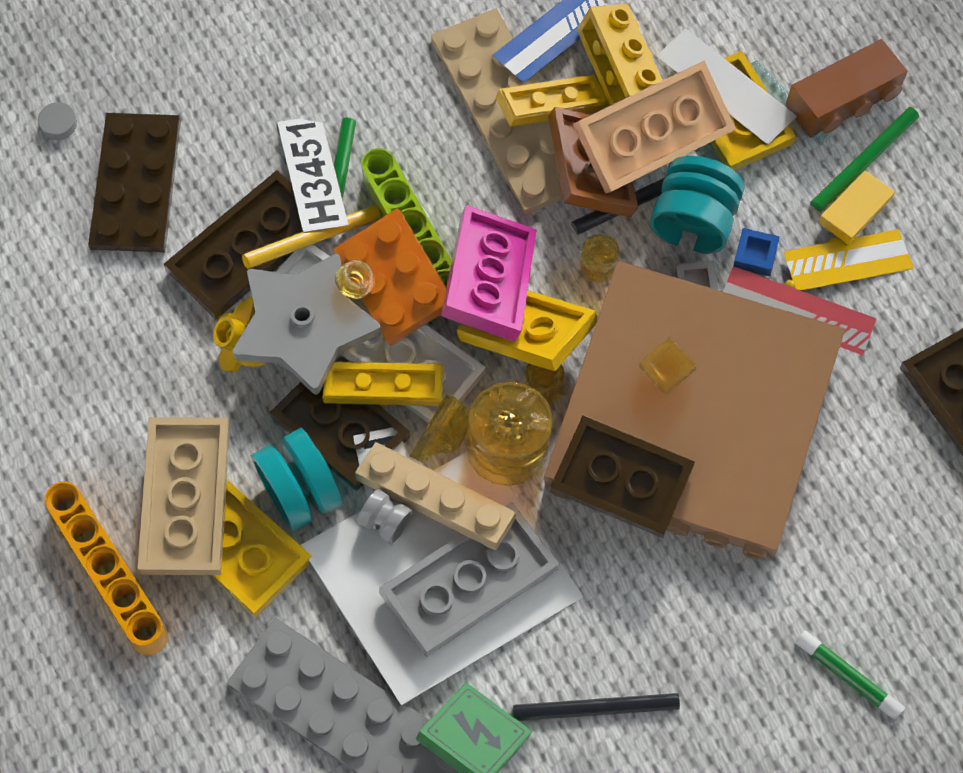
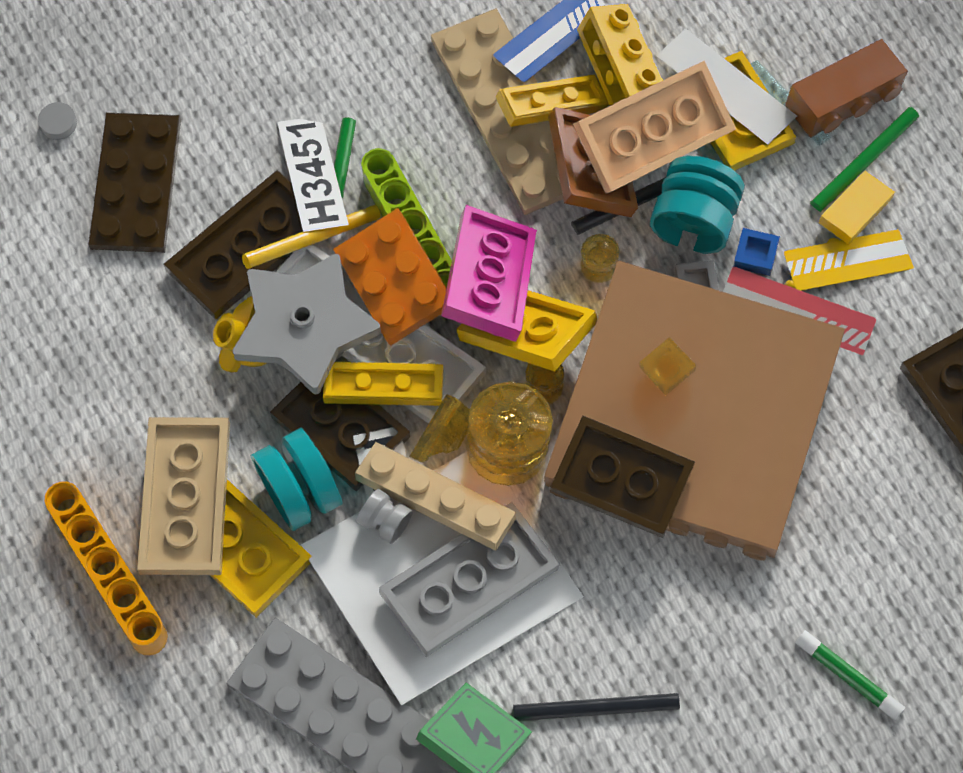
(359, 271): clear yellow plate -> none

